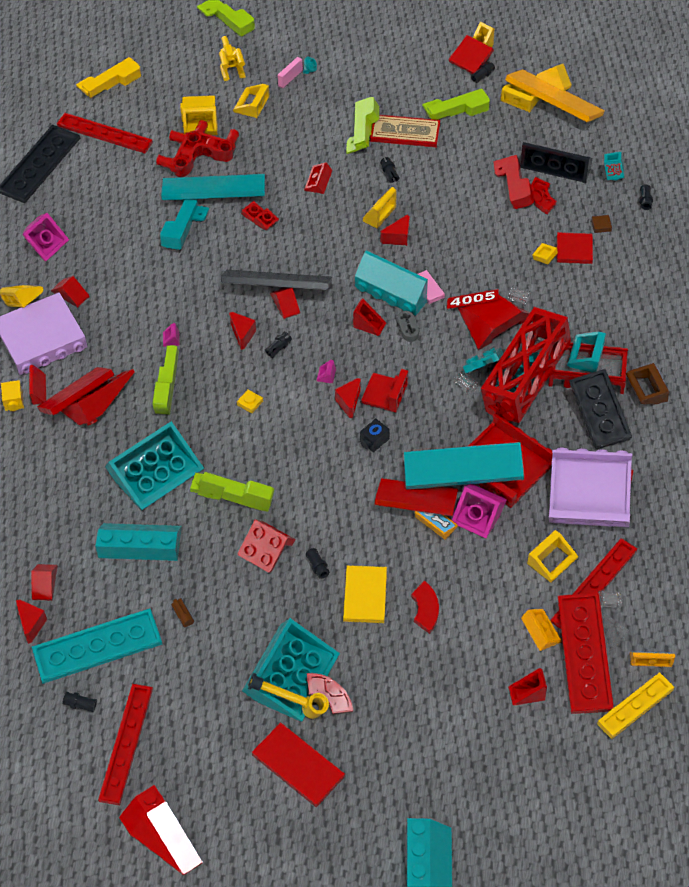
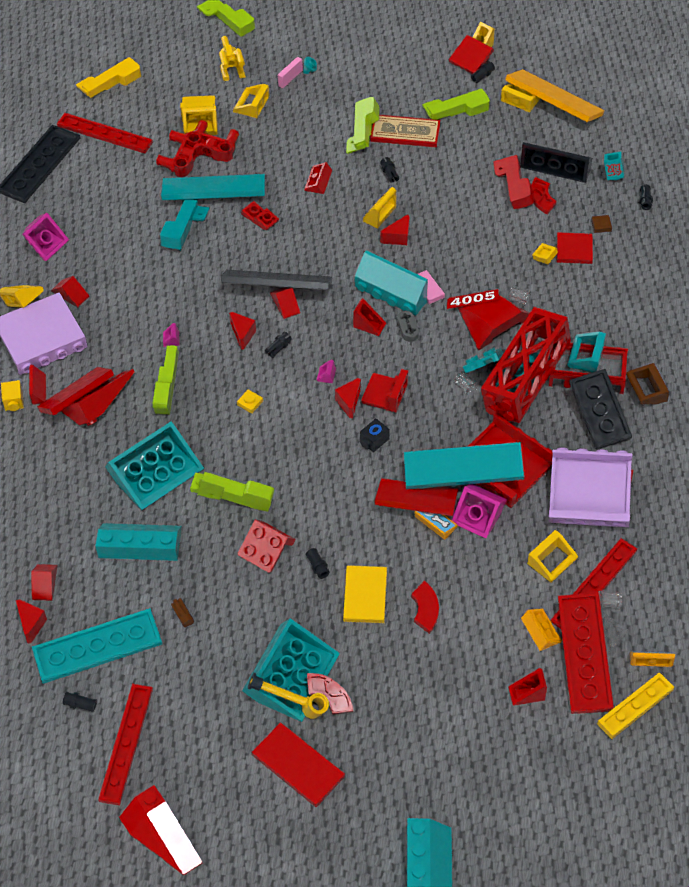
(556, 76): yellow slope -> none

